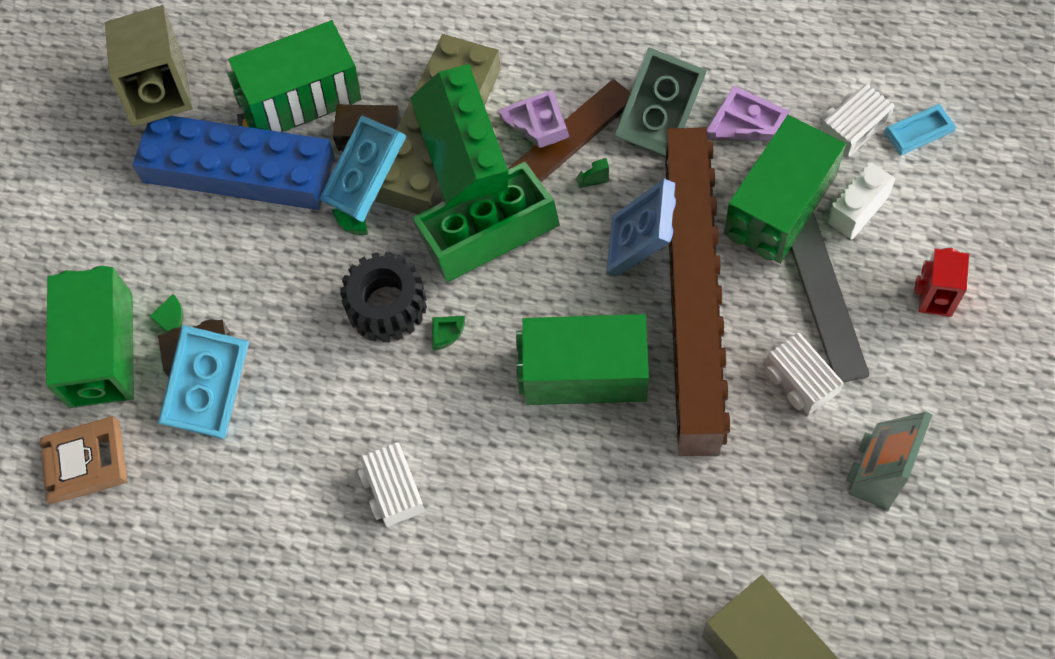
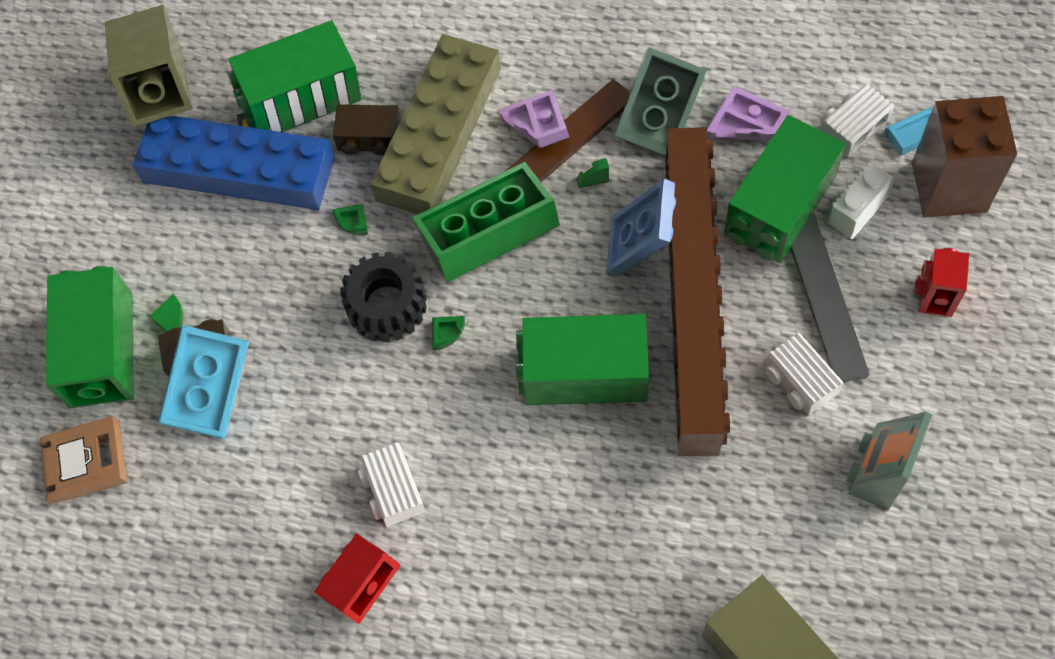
(357, 578): none -> red brick
(362, 168): medium azure tile -> none
(459, 136): green slope -> none
(963, 156): none -> reddish brown brick

